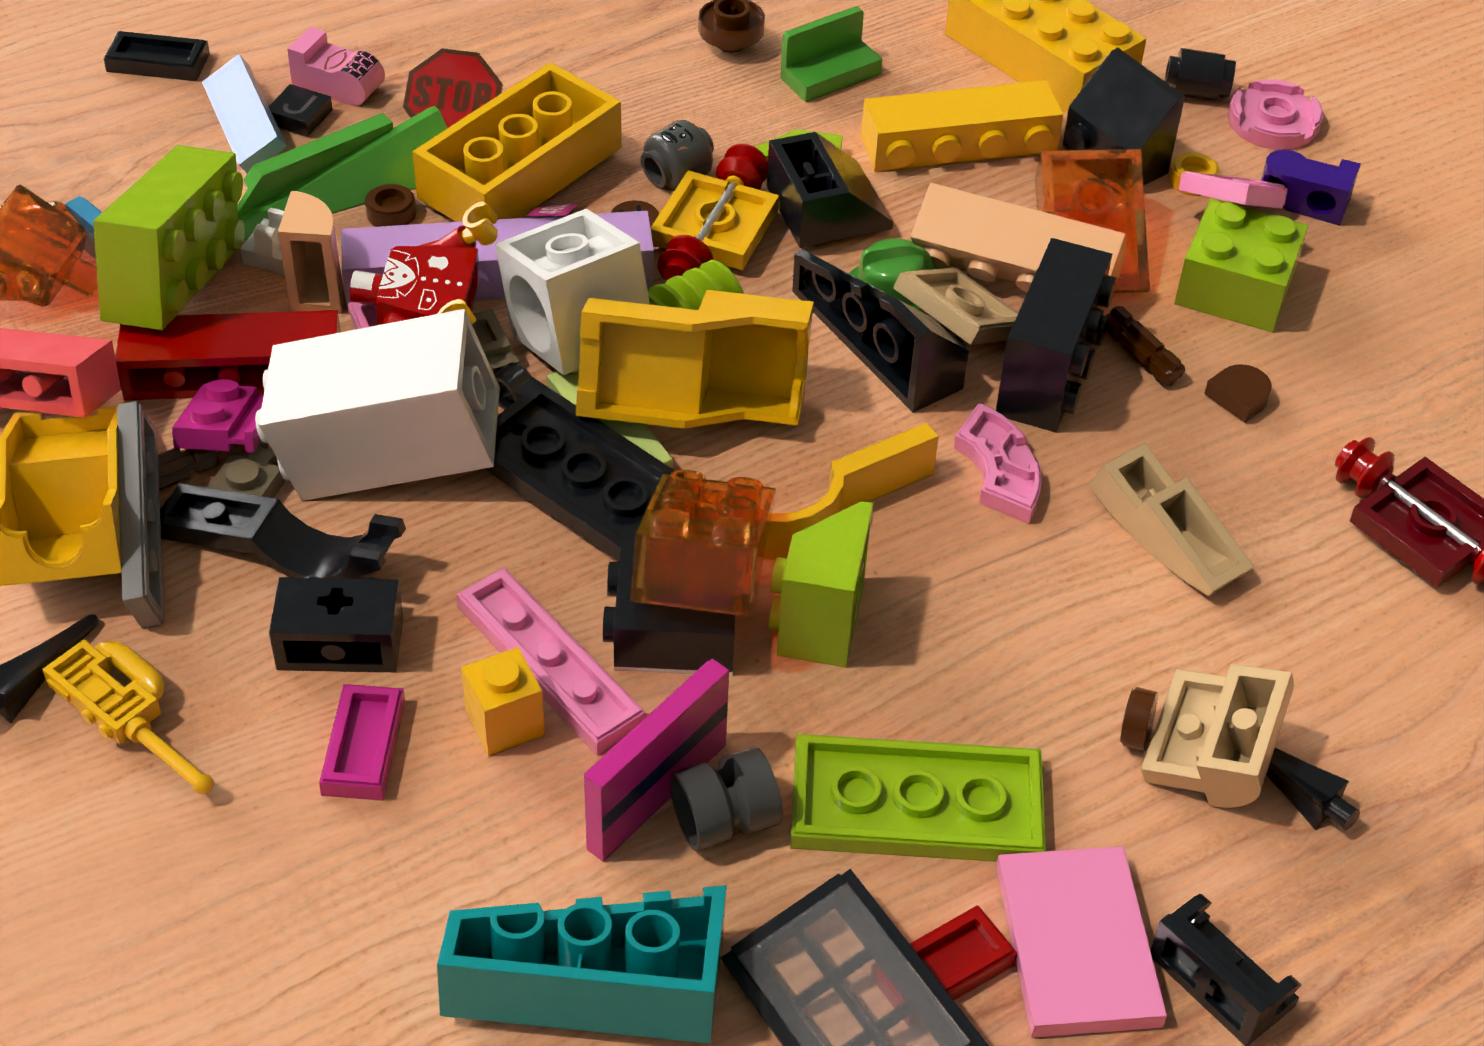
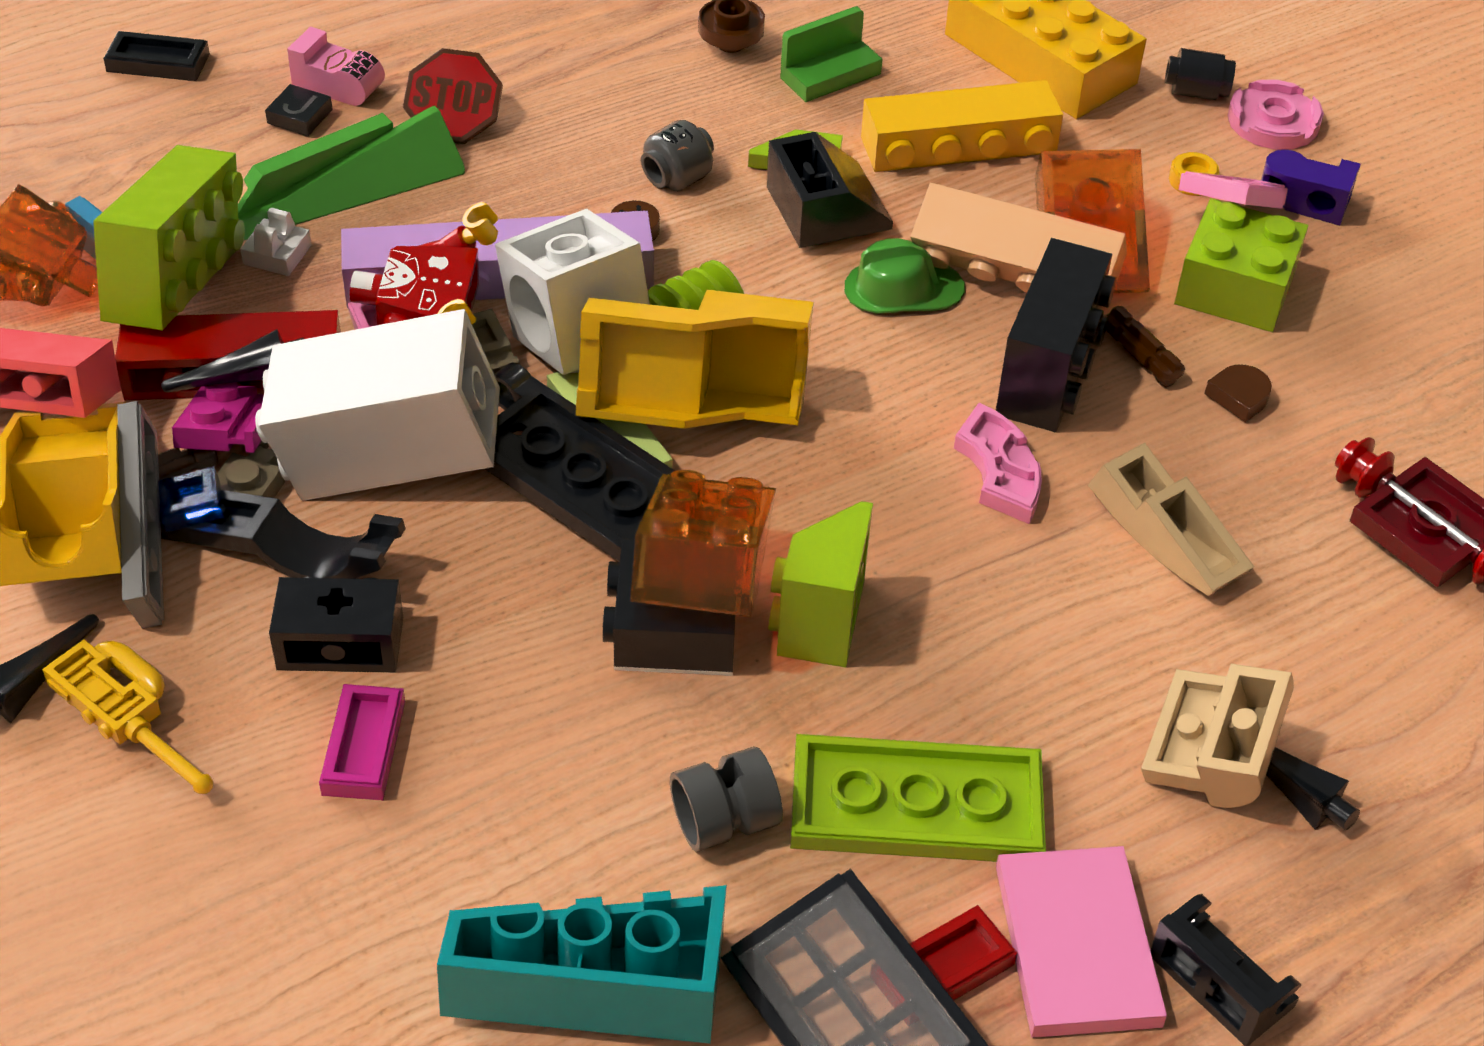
(190, 499): none -> clear blue tile
(238, 366): none -> black piece
(244, 113): tile -> none
(310, 255): light nougat brick -> none
(390, 205): reddish brown tile -> none
(503, 701): yellow brick -> none
(519, 146): yellow brick -> none
(553, 209): dark pink sticker -> none
(566, 673): bright pink tile -> none
(635, 774): dark pink tile -> none
(716, 216): yellow plate -> none
(860, 478): yellow piece -> none
(894, 340): black wedge -> none
(958, 304): tan tile -> none
(1126, 110): black slope -> none
(1139, 718): reddish brown tile -> none

